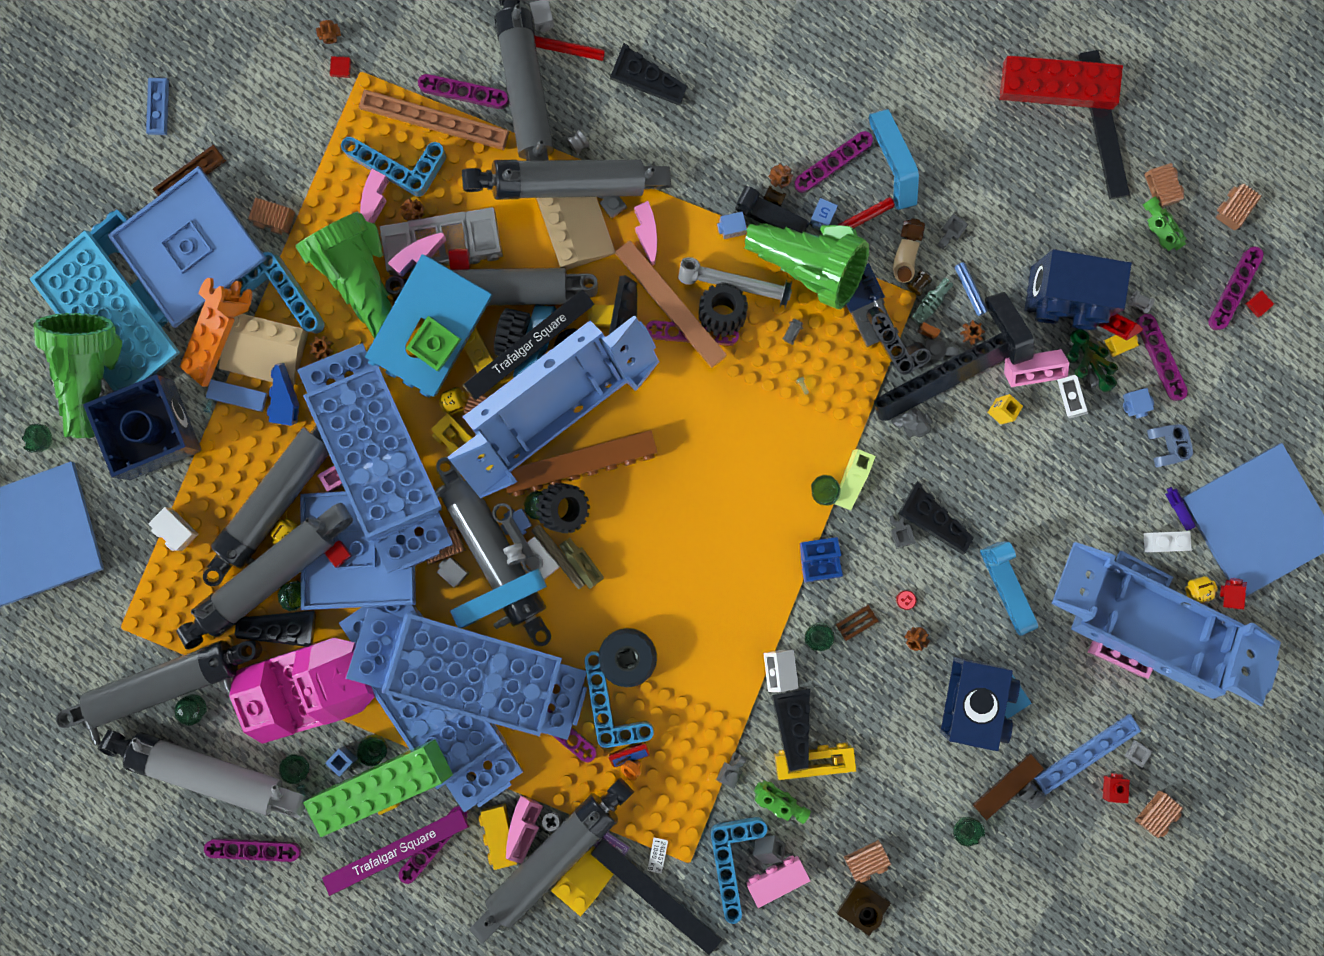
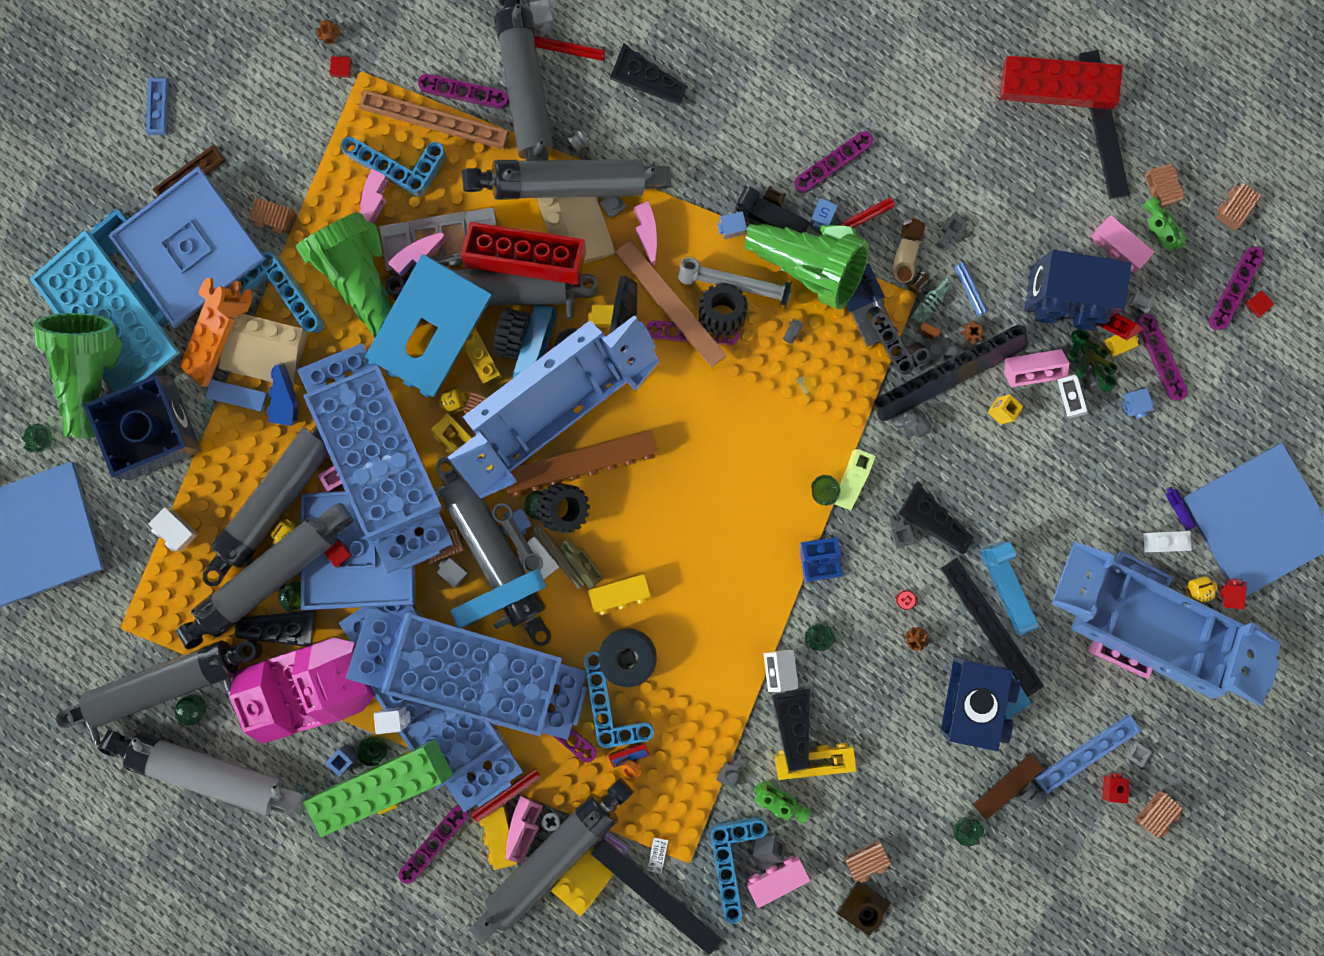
(243, 853): magenta beam -> none
(294, 769): clear green hair -> none
(321, 342): dark orange gear -> none
(391, 720): none -> white brick
(395, 852): magenta tile -> none
(412, 210): dark orange gear -> none
(433, 343): bright green plate -> none
(459, 259): red tile -> none
(503, 797): none -> red axle
(514, 554): light grey wheel -> none
(523, 253): none -> red brick
(528, 345): black tile -> none
(619, 594): none -> yellow brick
(780, 176): dark orange gear -> none
(870, 614): reddish brown tile -> none
(898, 157): dark azure beam -> none
(991, 626): none -> black tile
(1012, 327): black beam -> none
(1121, 243): none -> bright pink brick
(1173, 444): sand blue piece -> none

